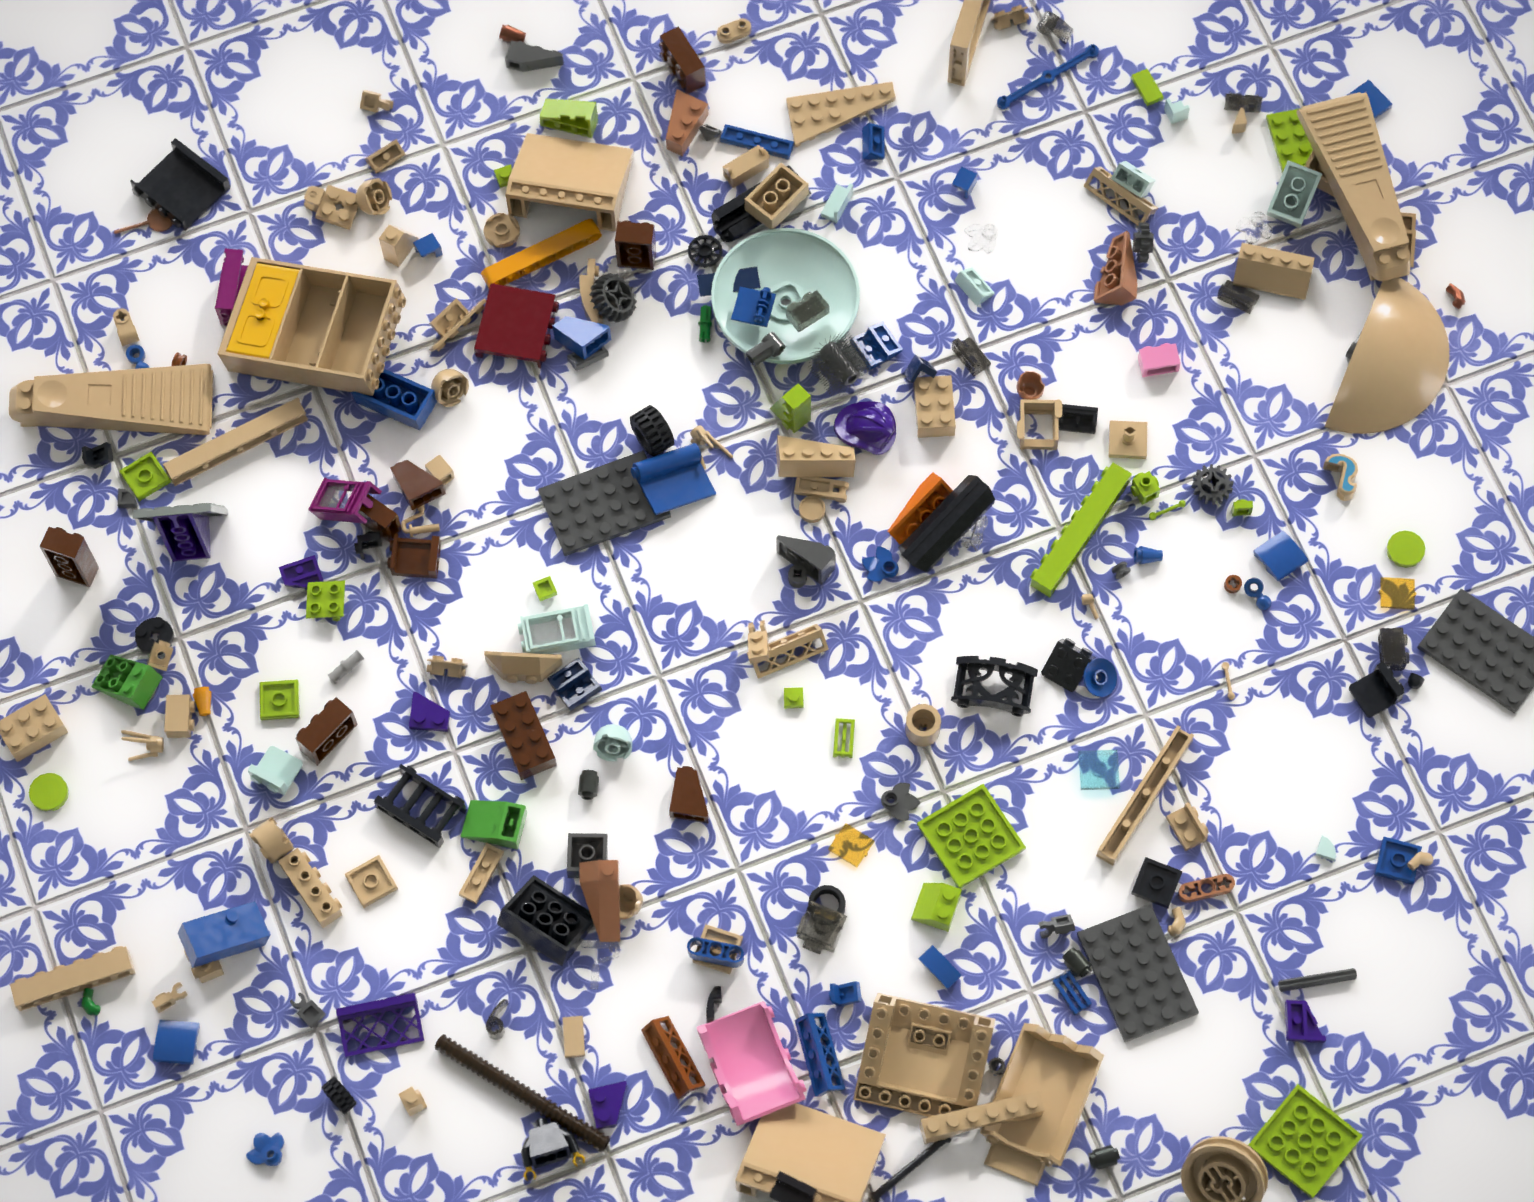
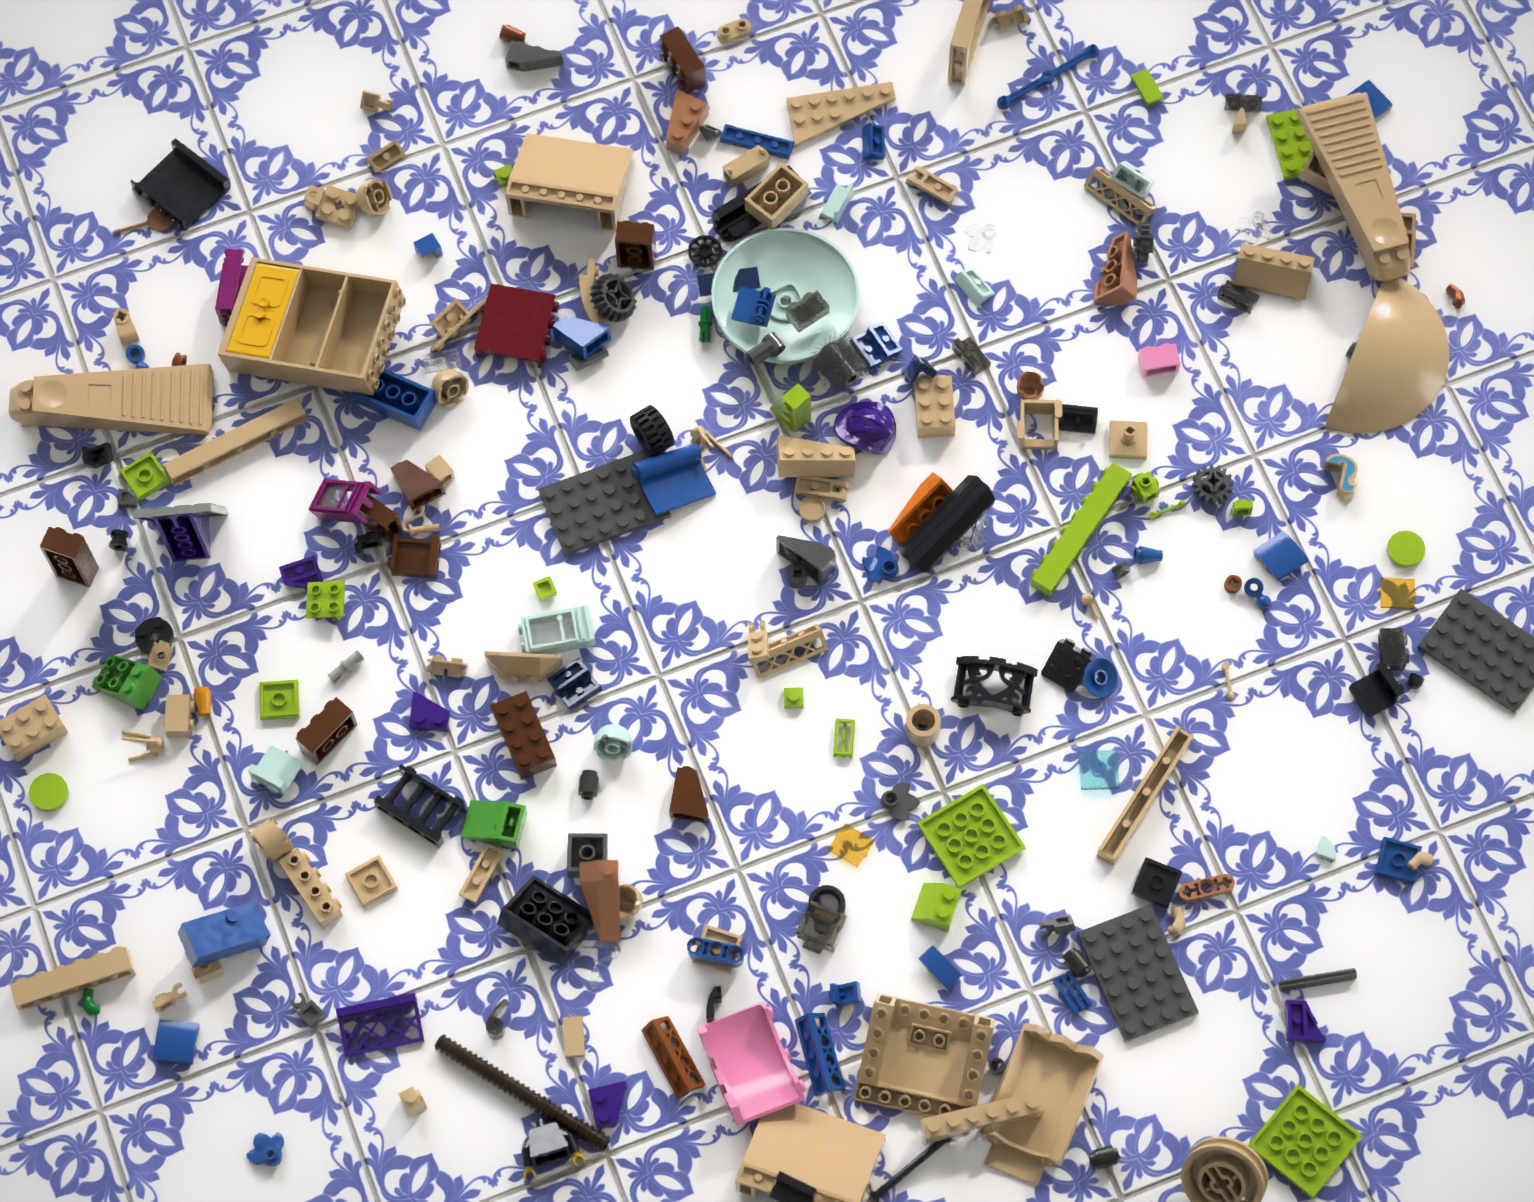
(119, 540): none -> black wheel
(339, 1095): black tyre -> none
(396, 244): tan slope -> none
(442, 363): none -> clear tile
(501, 230): tan tile -> none
(542, 253): light orange beam -> none
(570, 116): lime wedge -> none
(932, 185): none -> tan plate
(965, 181): blue panel -> none
(1052, 23): clear smoke panel -> none
(1176, 111): light aqua panel -> none
(1188, 826): tan bracket -> none
(1294, 194): light aqua slope -> none

